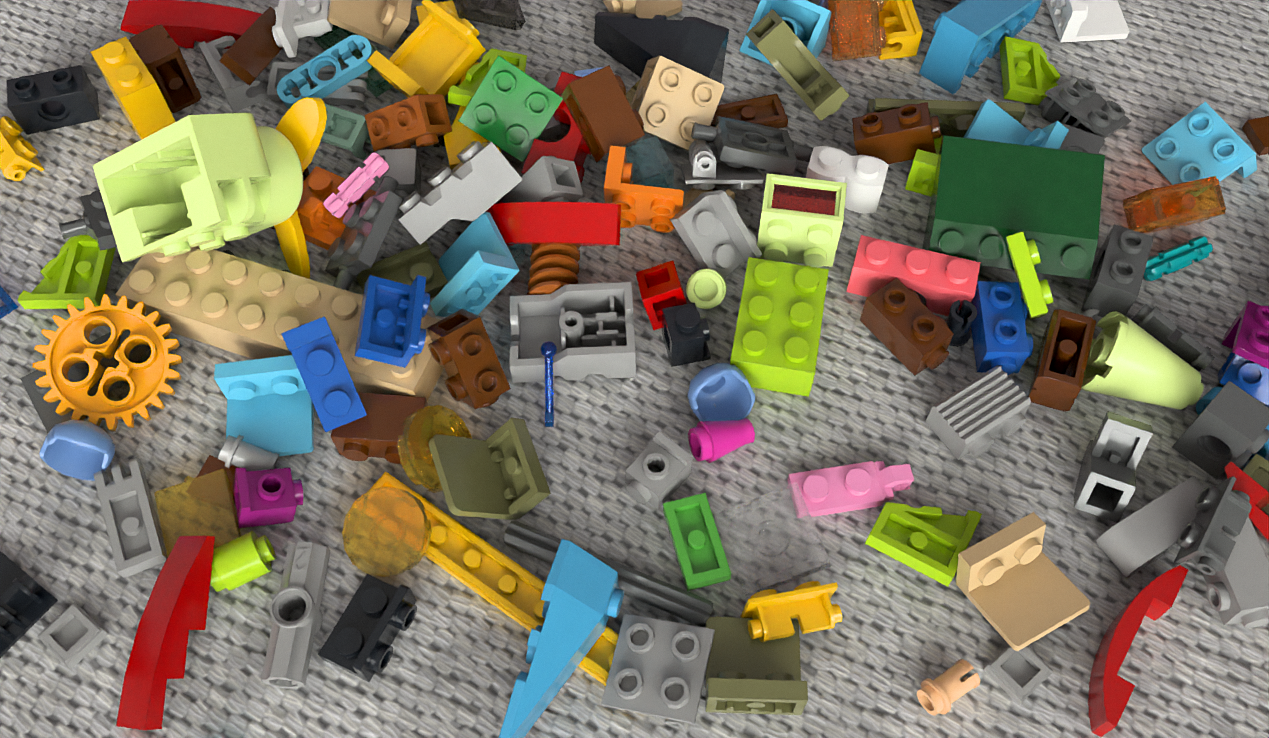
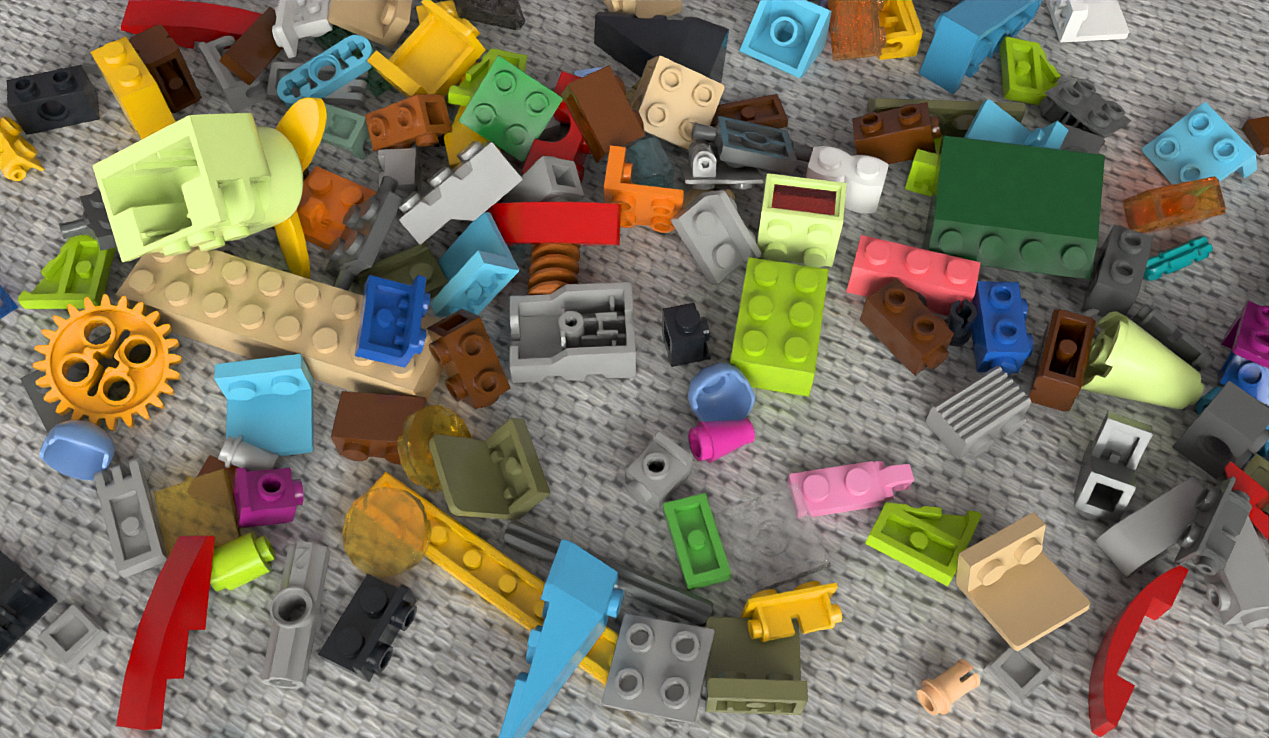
(324, 373): blue bracket -> none
(356, 185): bright pink axle -> none
(548, 350): clear blue hinge -> none
(660, 289): red brick -> none
(706, 288): yellowish green tile -> none
(797, 65): olive arch -> none
(1024, 257): wing -> none

